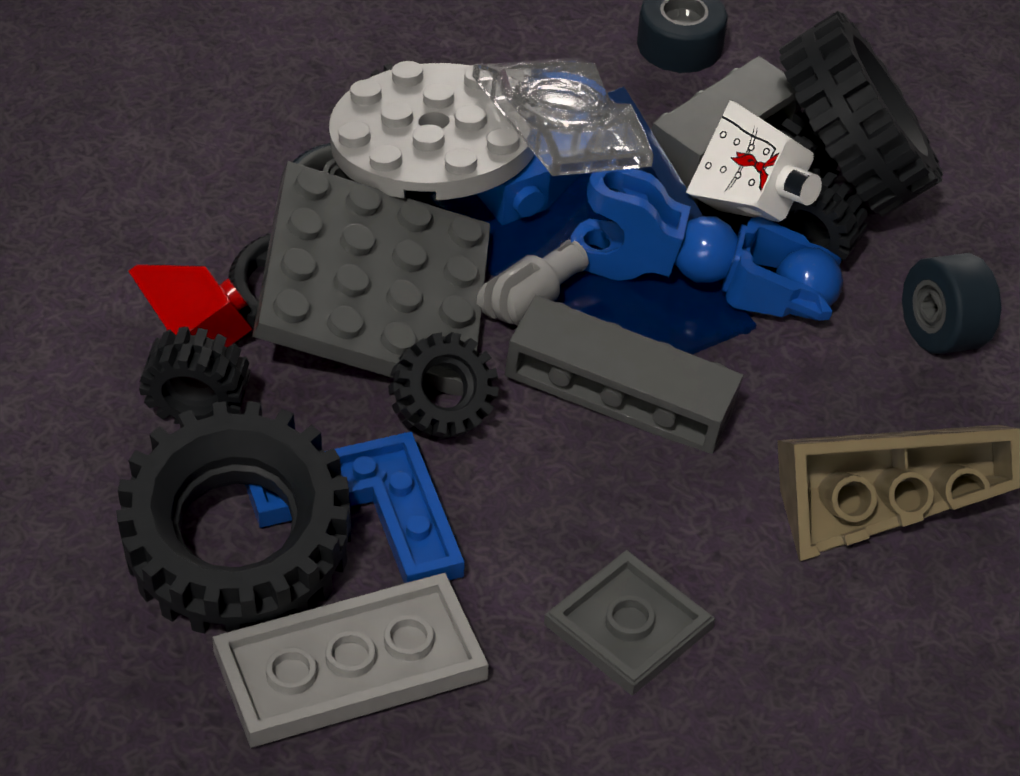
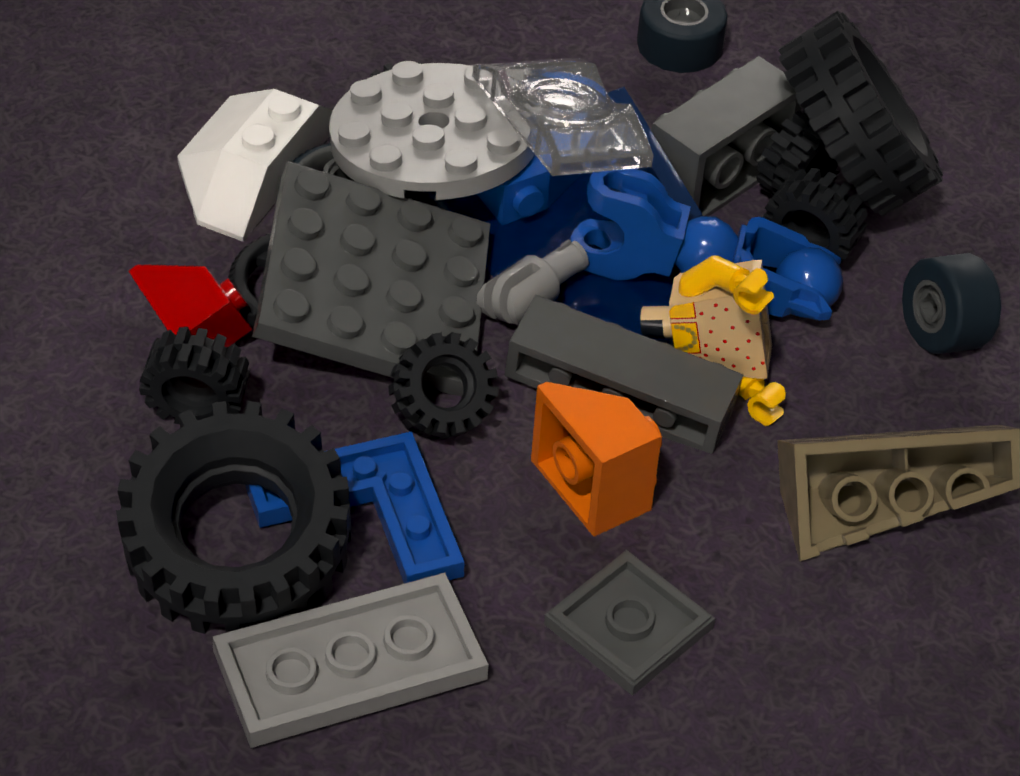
(240, 154): none -> white wedge
(596, 453): none -> orange slope
(723, 317): none -> torso
(753, 169): white torso -> none

